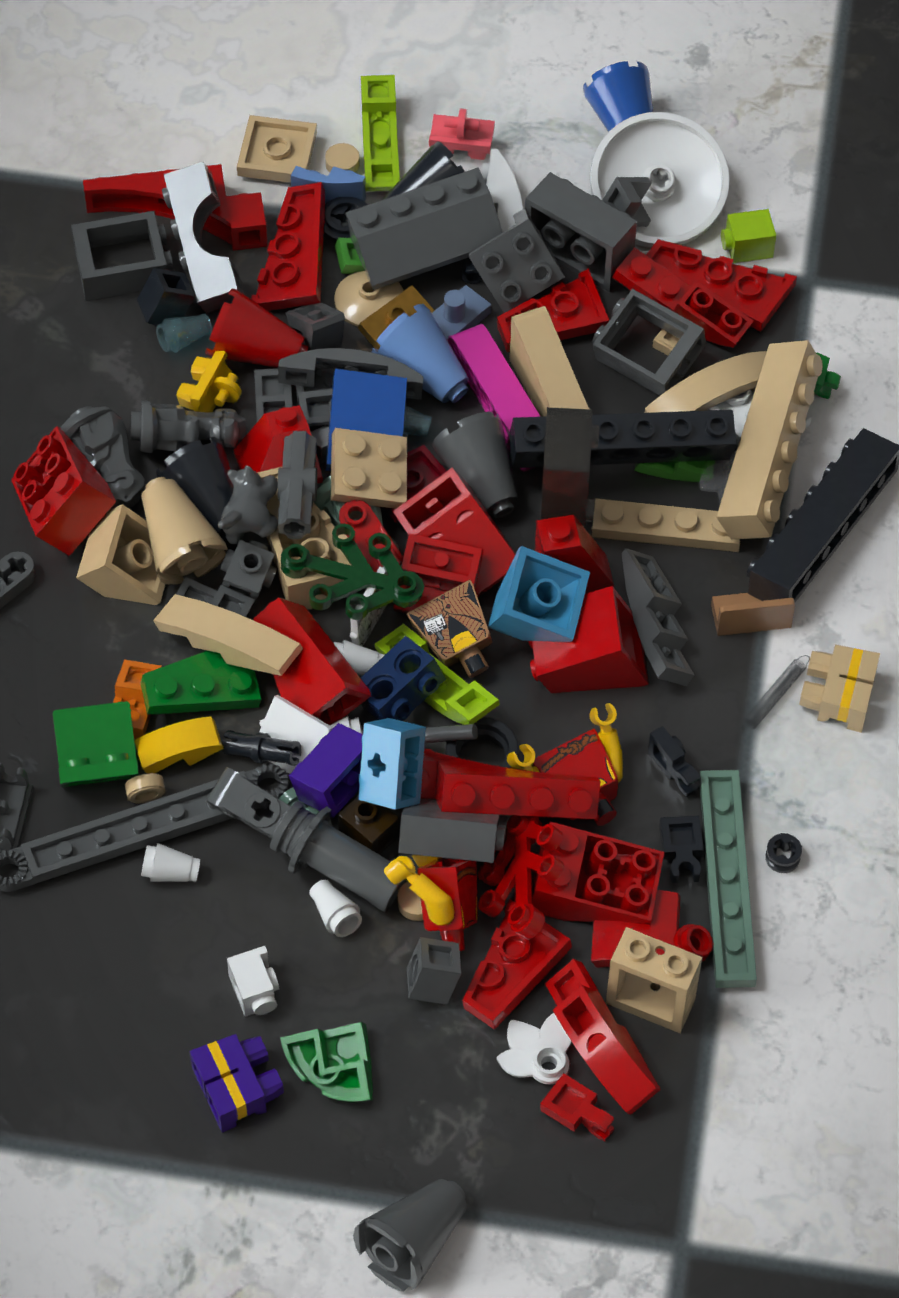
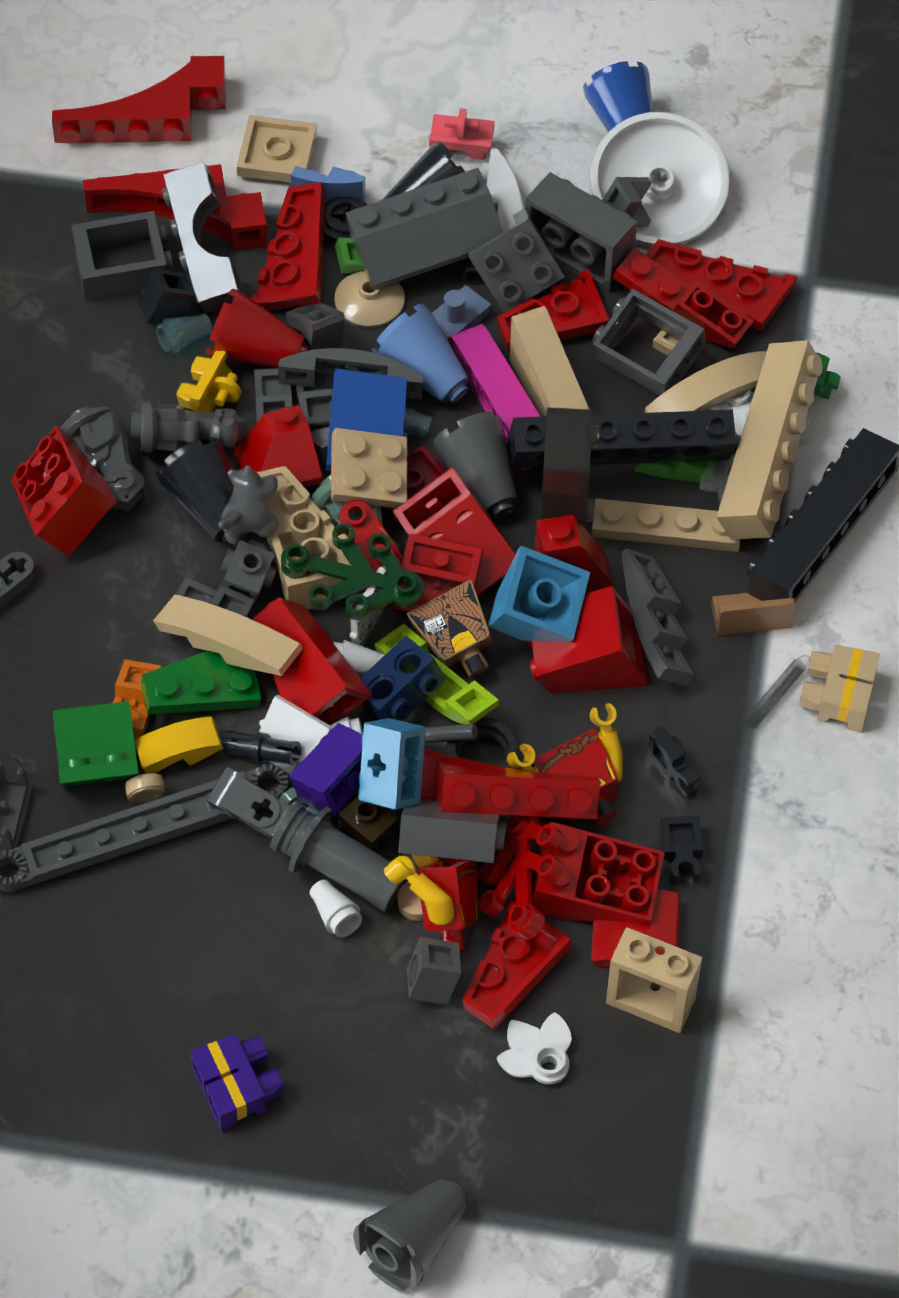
(121, 559): tan slope -> none
(152, 114): none -> red arch
(169, 865): white cone -> none
(179, 533): tan cone -> none
(253, 981): white brick -> none
(297, 485): dark grey piece -> none
(333, 1061): green brick -> none
(342, 156): tan tile -> none
(378, 321): pearl gold plate -> none
(379, 132): lime slope -> none
(574, 1104): red plate -> none
(599, 1039): red slope -> none
(694, 940): red plate -> none
(727, 879): sand green plate -> none
(749, 236): lime brick -> none
(785, 843): black bush -> none

